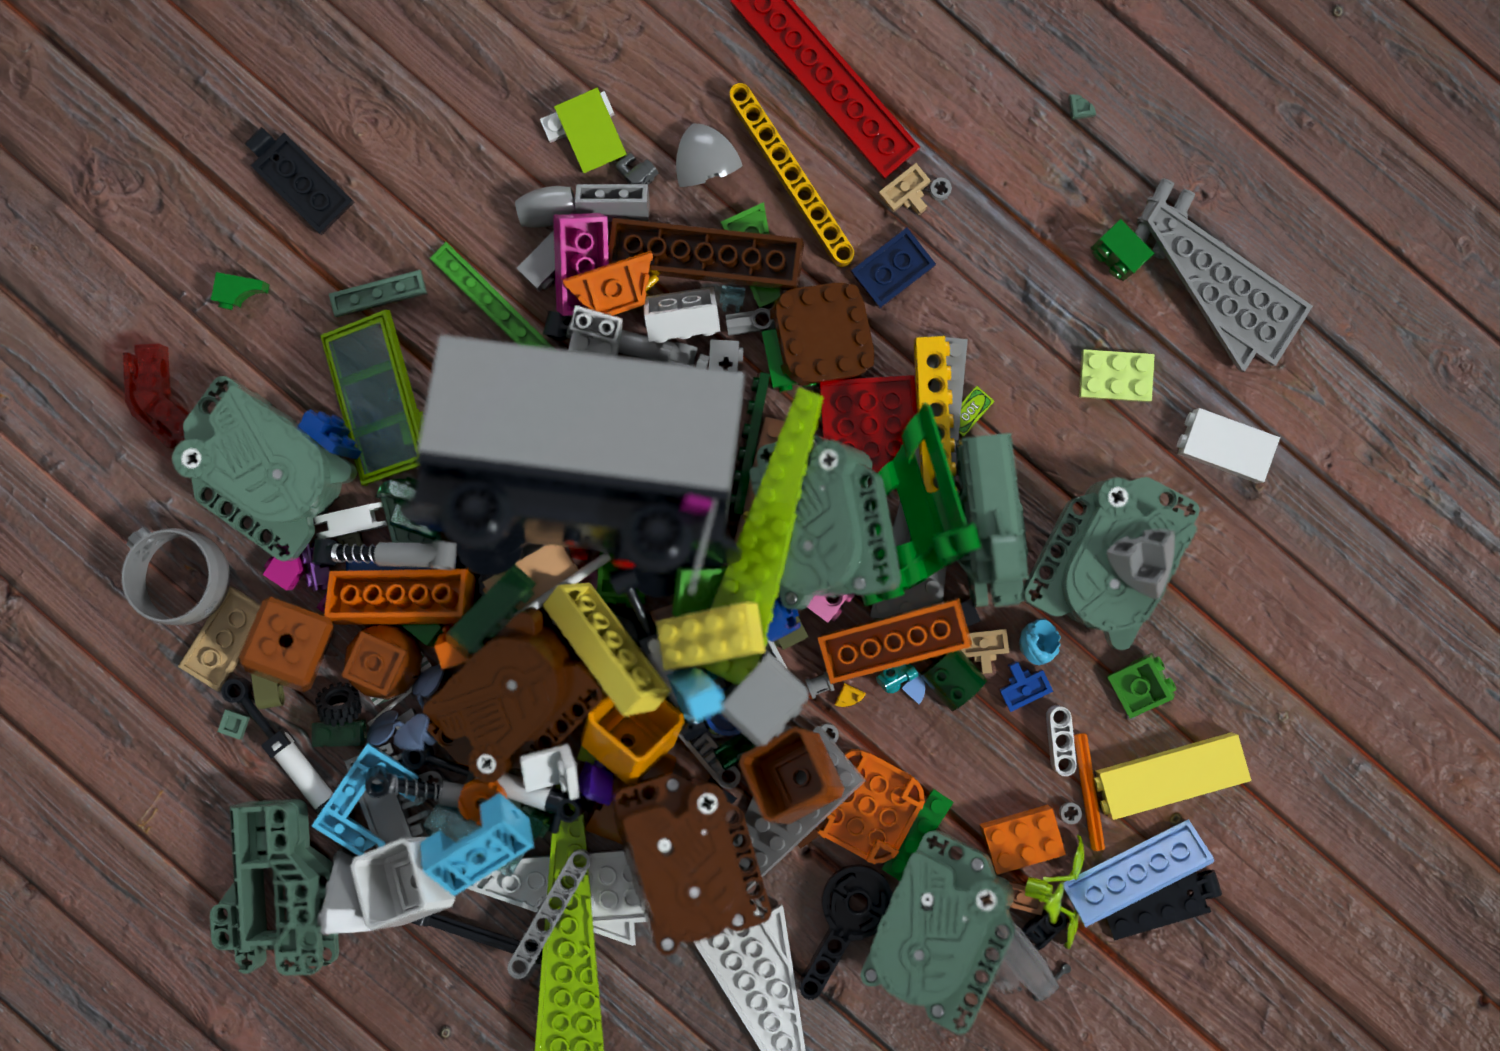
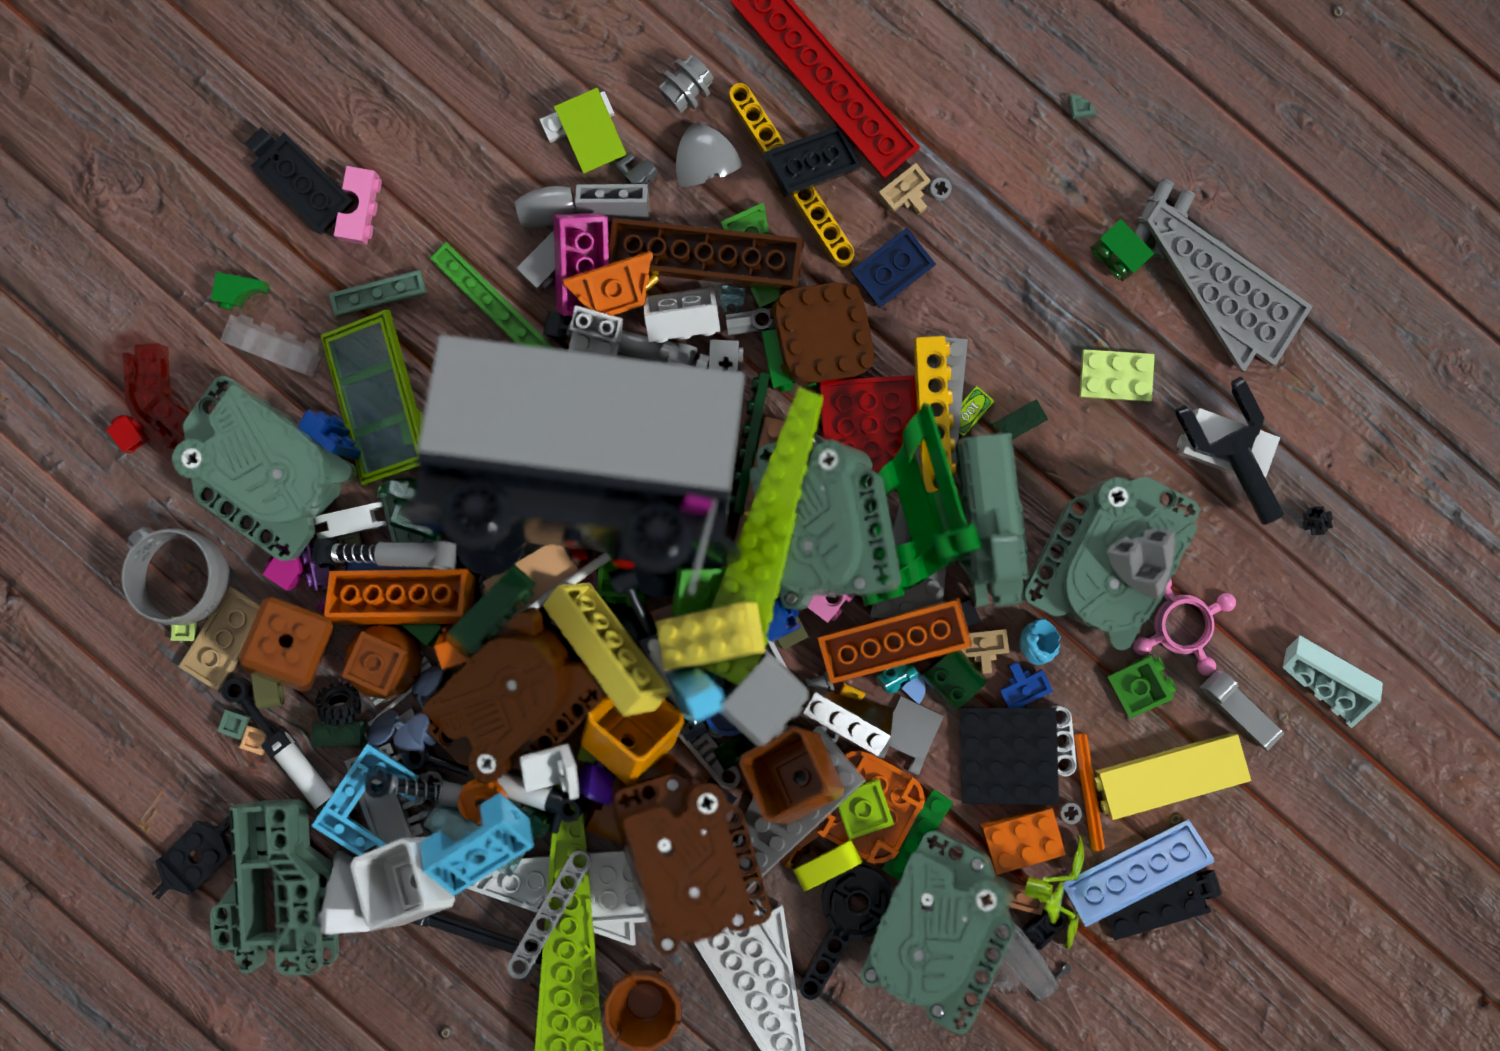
(127, 433): none -> red brick
(178, 868): none -> black plate
(183, 632): none -> yellowish green tile
(253, 739): none -> light nougat tile
(272, 346): none -> clear brick
(357, 225): none -> bright pink arch
(643, 1010): none -> dark orange plate
(686, 83): none -> light grey piece
(793, 857): none -> reddish brown tile
(811, 161): none -> black plate
(827, 865): none -> neon yellow beam
(854, 719): none -> wedge
(865, 810): none -> lime tile
(912, 732): none -> light grey flag
(1009, 755): none -> black plate
(1021, 420): none -> clear green brick
(1205, 666): none -> bright pink piece
(1227, 696): none -> light grey beam
(1238, 450): none -> black piece
(1317, 520): none -> black gear
(1333, 680): none -> light aqua wedge

